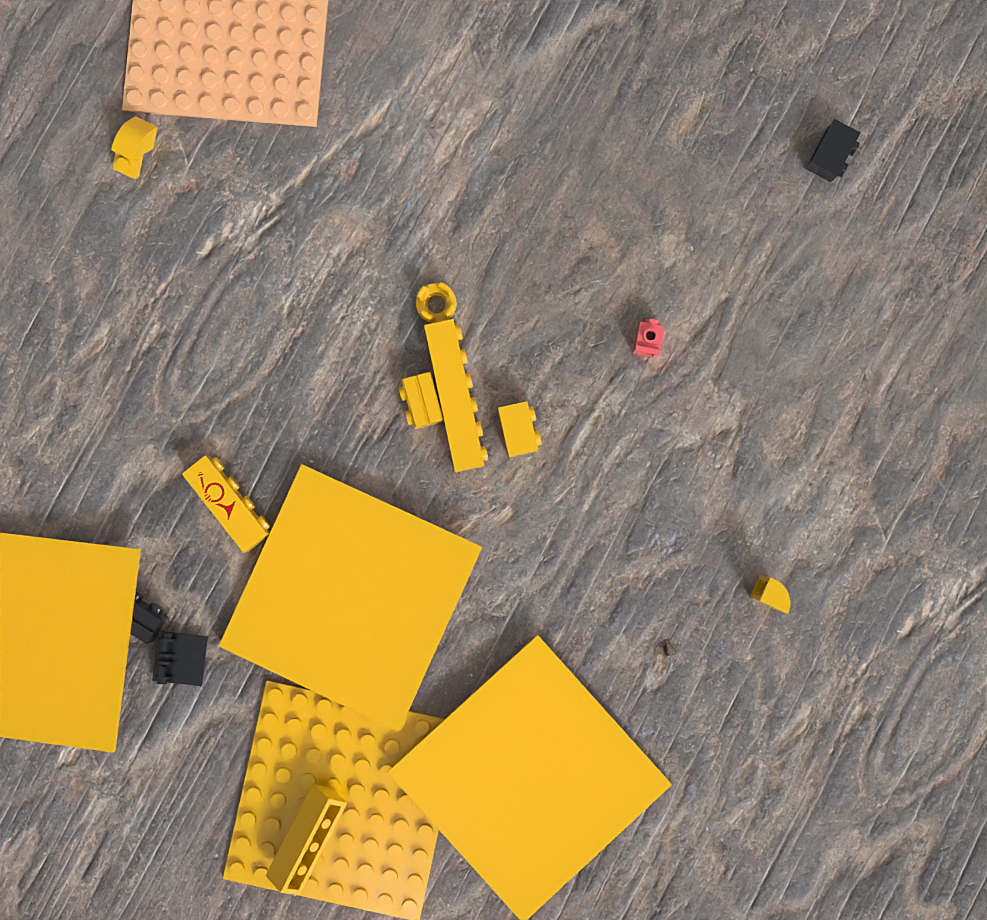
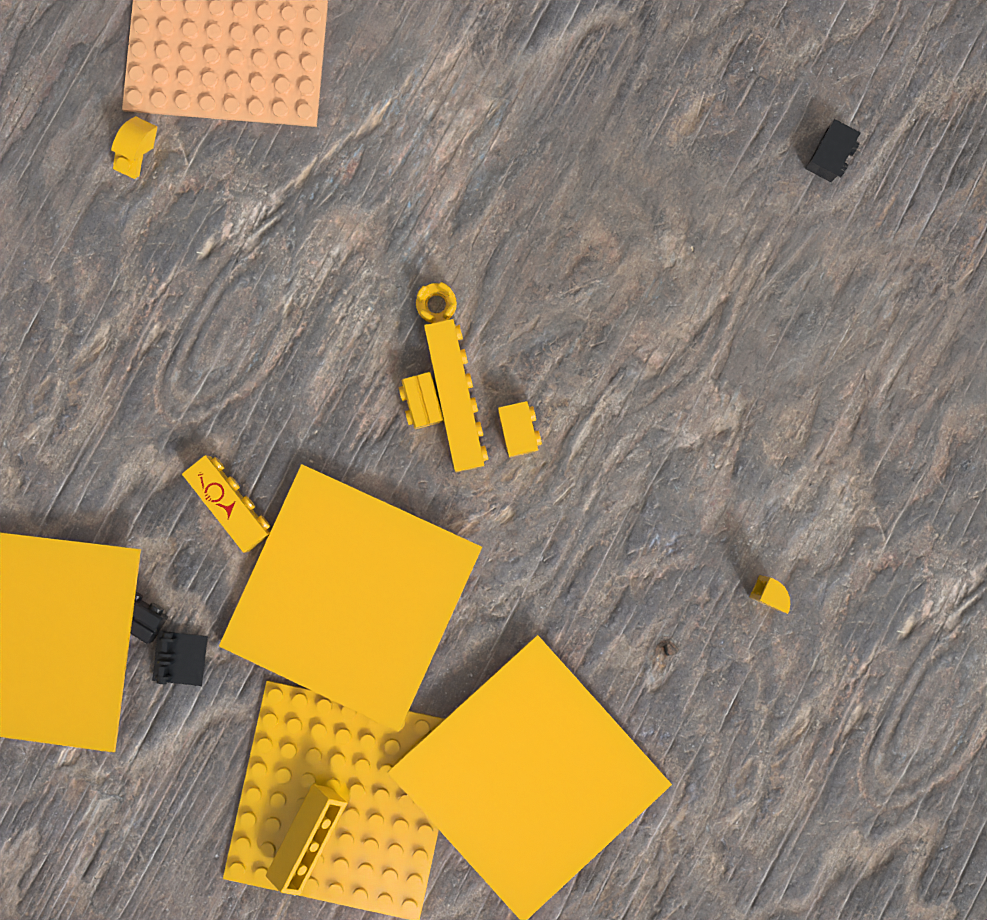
(648, 347): coral brick -> none

